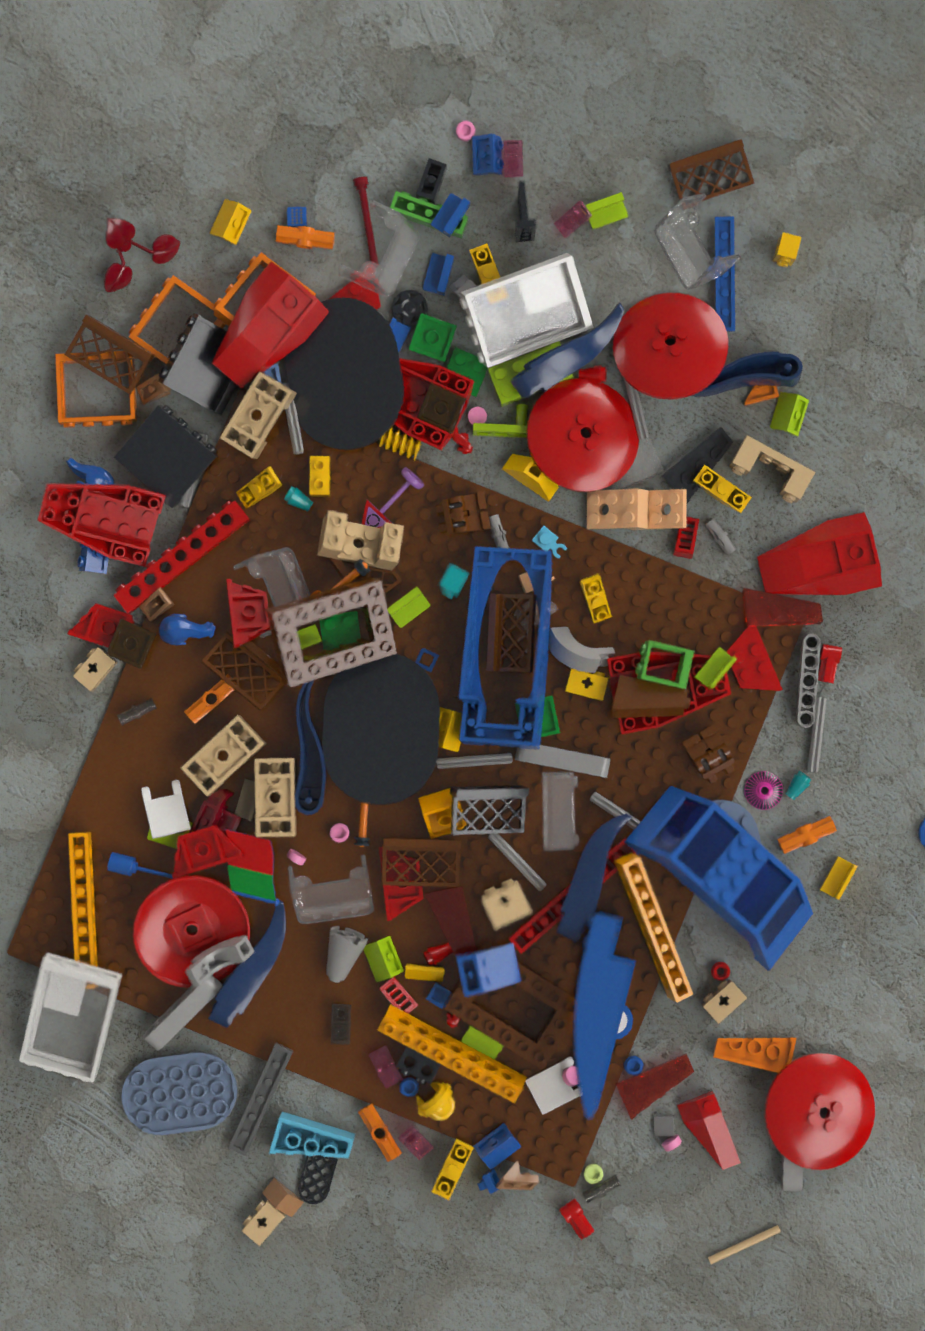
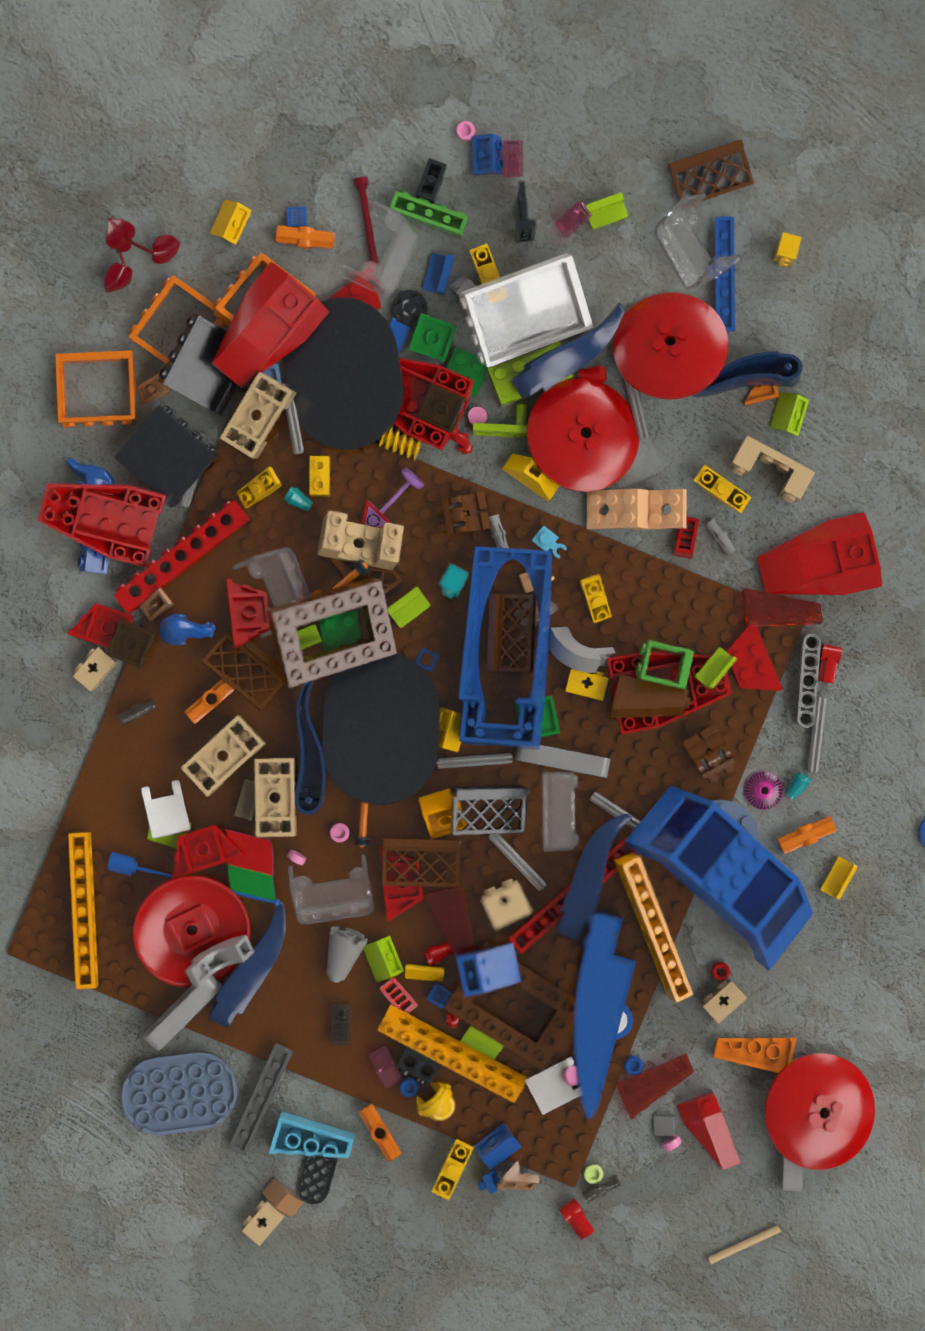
(70, 1017): clear window -> none
(117, 339): reddish brown fence -> none
(214, 813): dark red plate -> none
(415, 1142): clear pink slope -> none
(450, 214): blue panel -> none
(706, 453): black wing -> none

